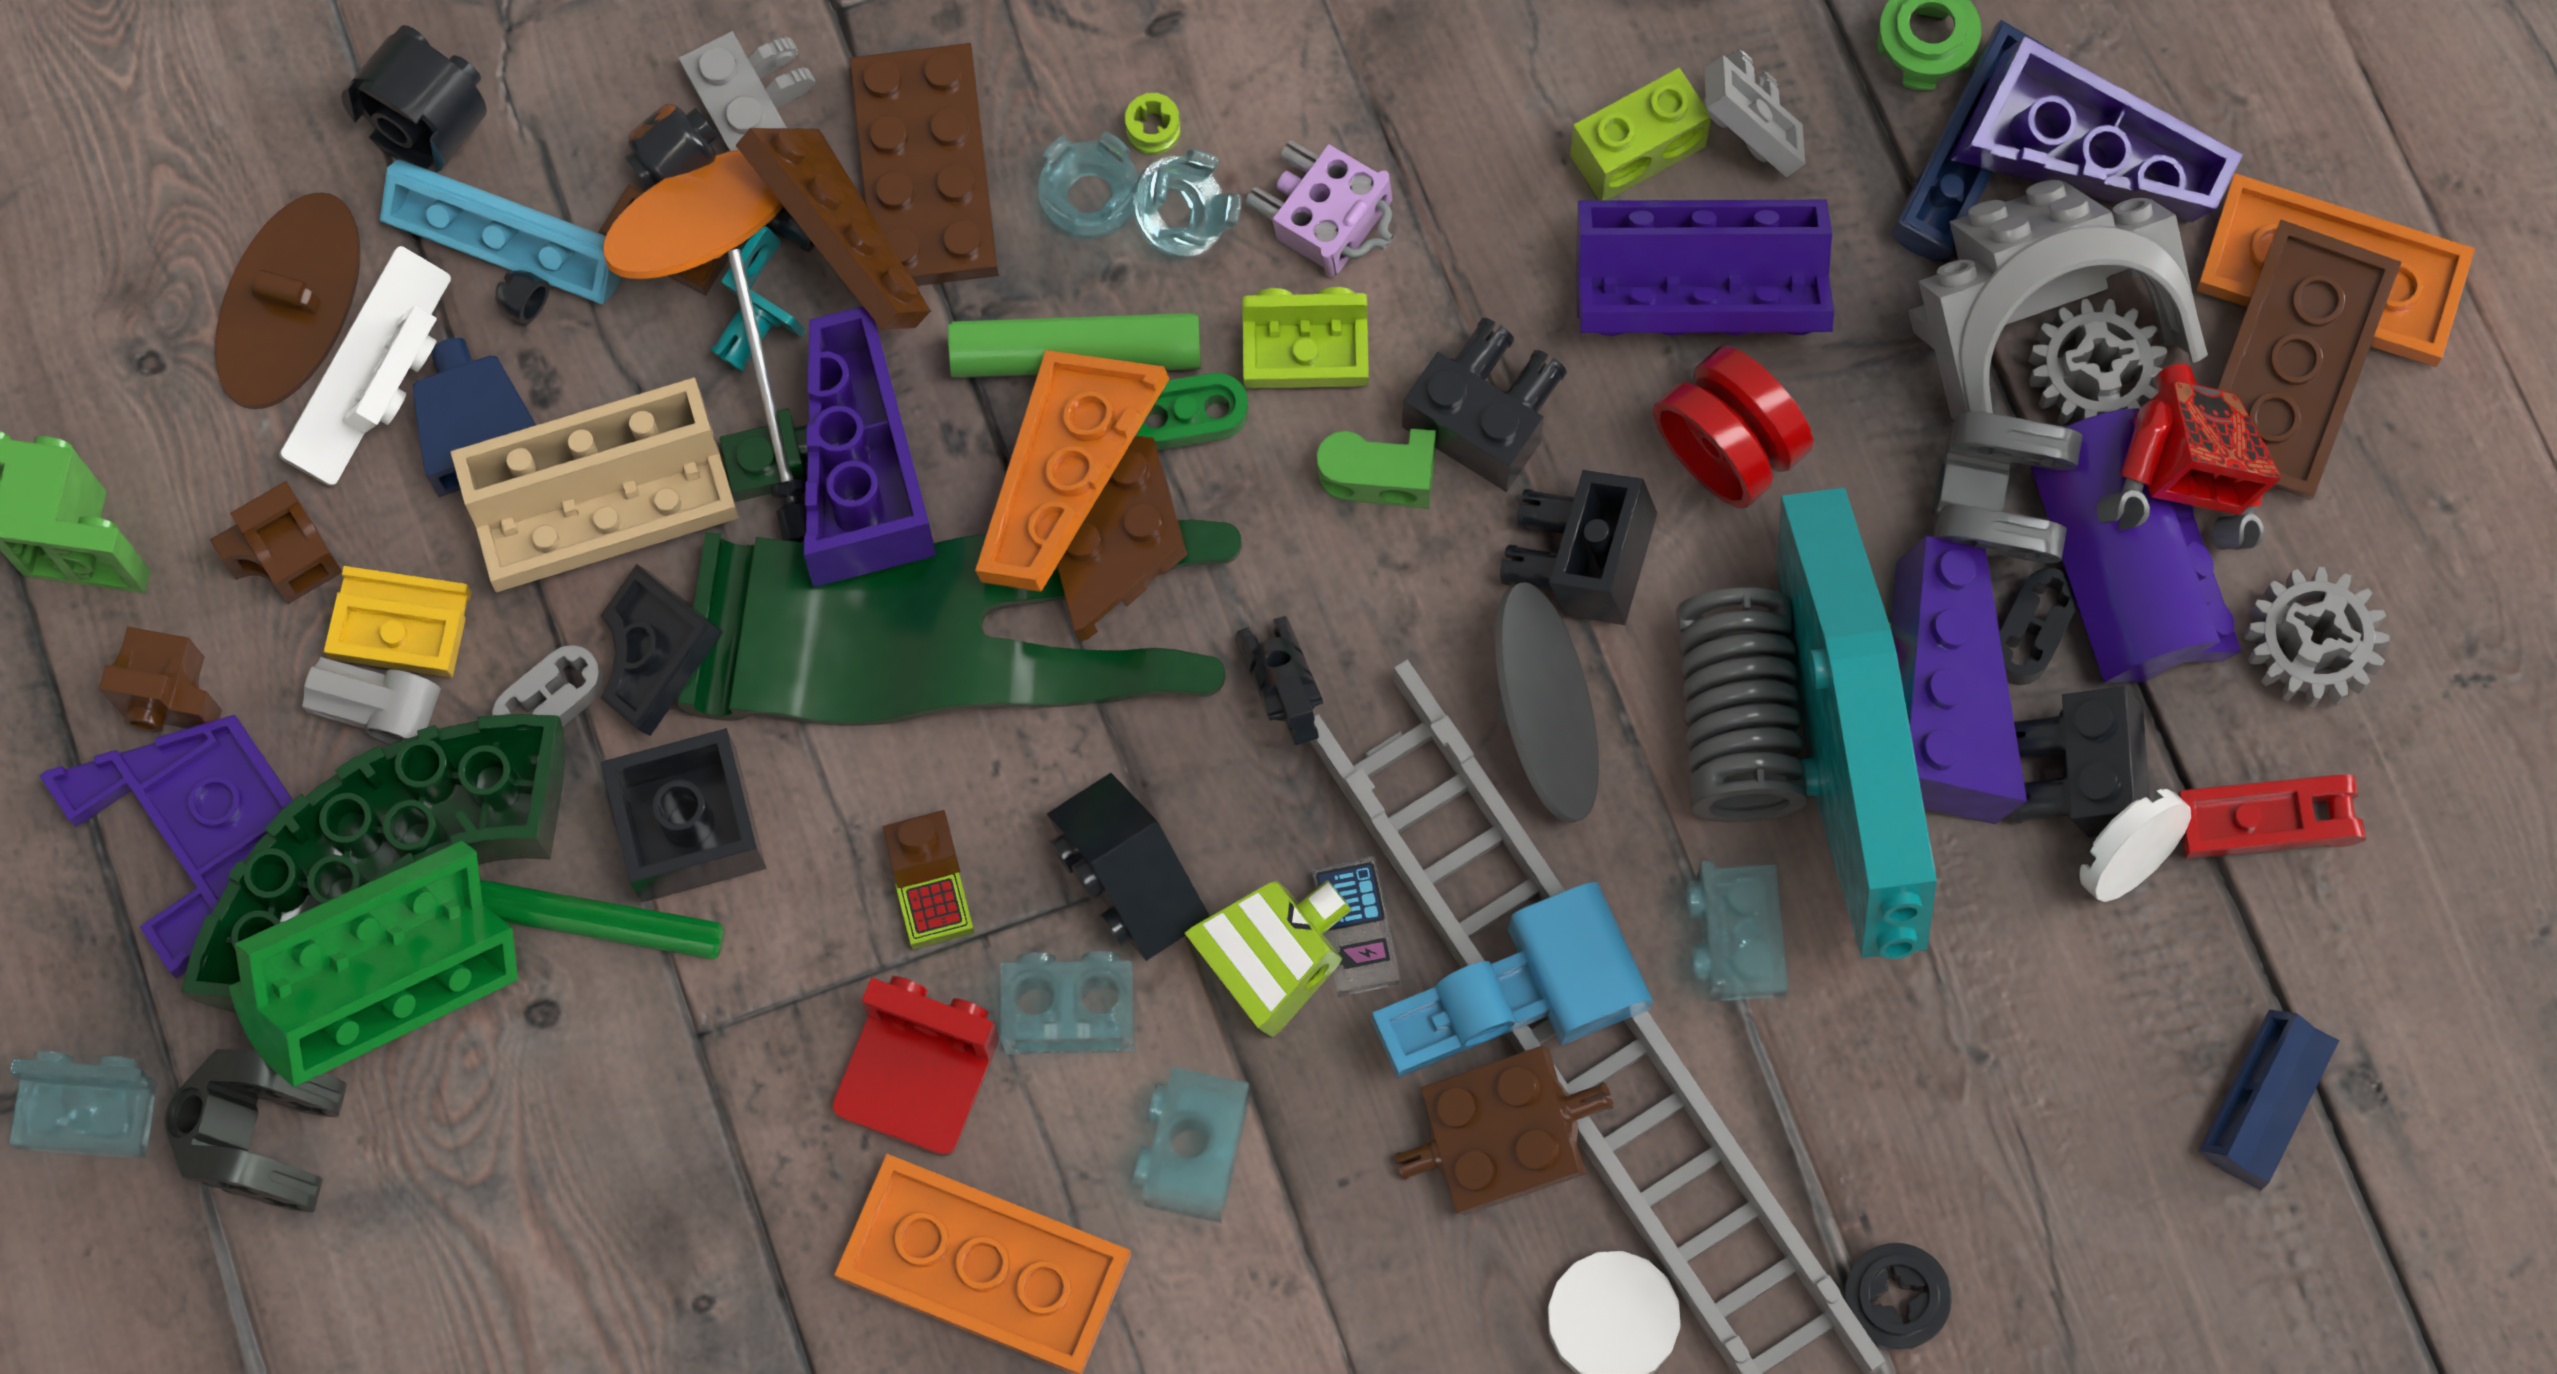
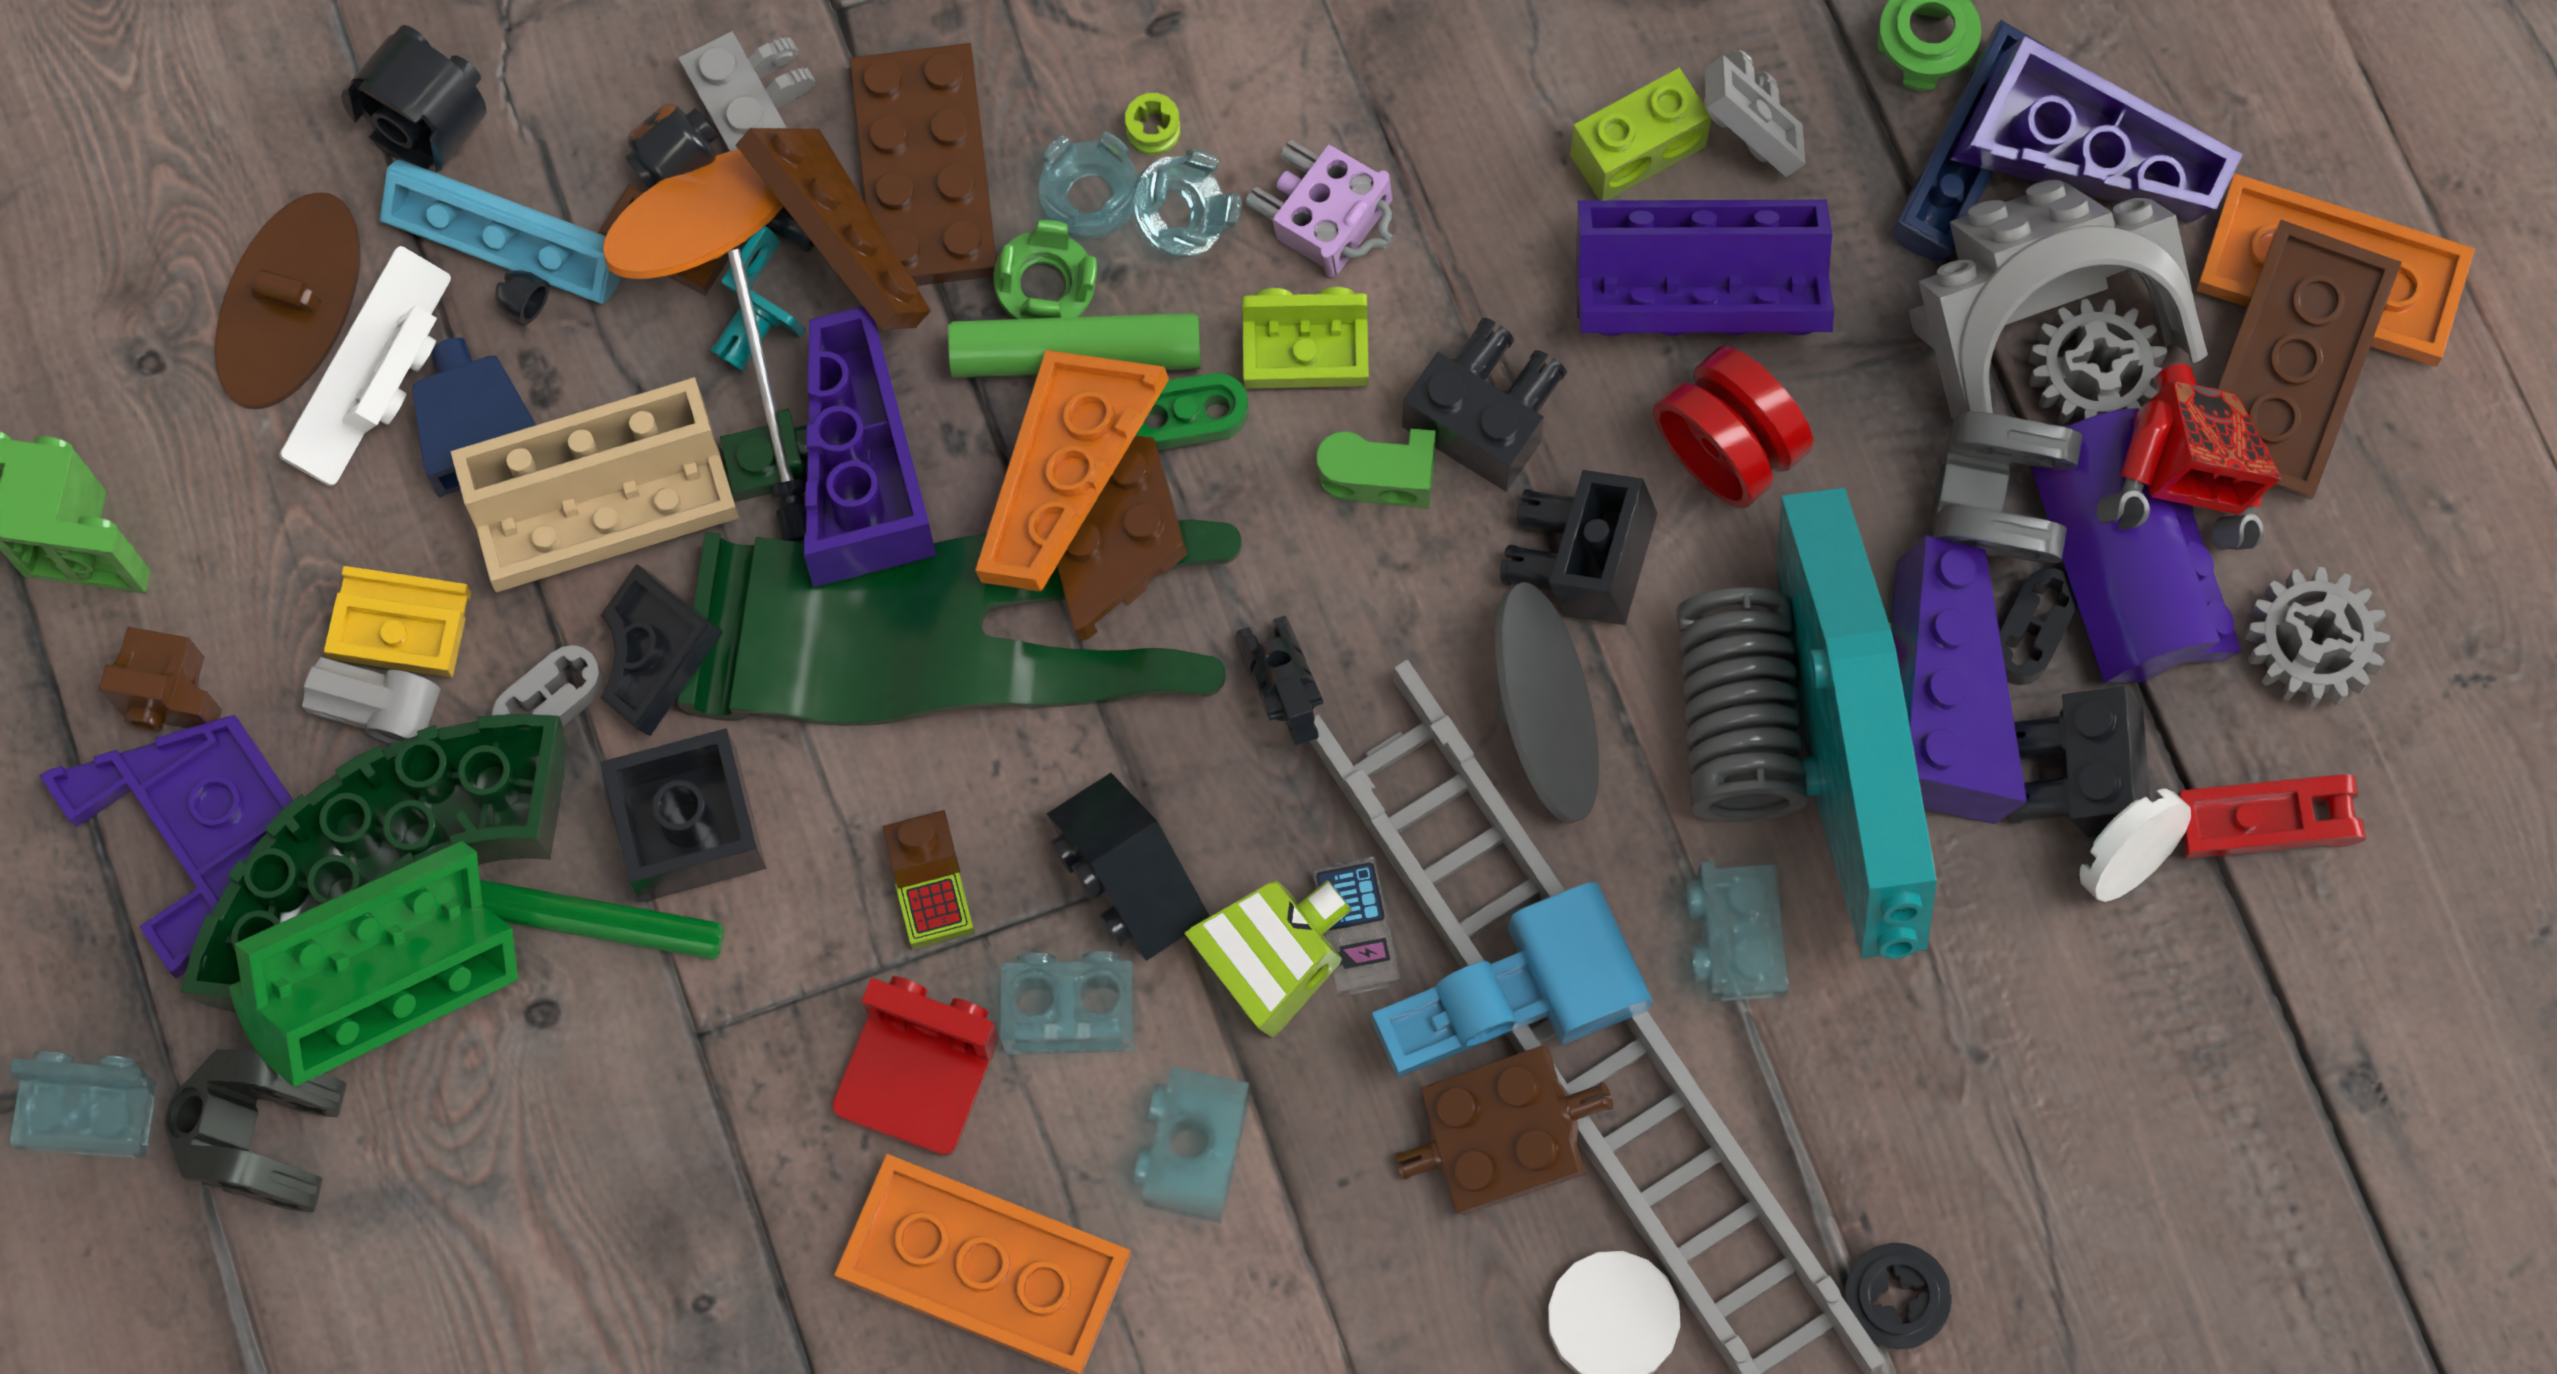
(278, 543): reddish brown brick -> none
(1048, 245): none -> bright green piece
(2268, 1097): dark blue piece -> none

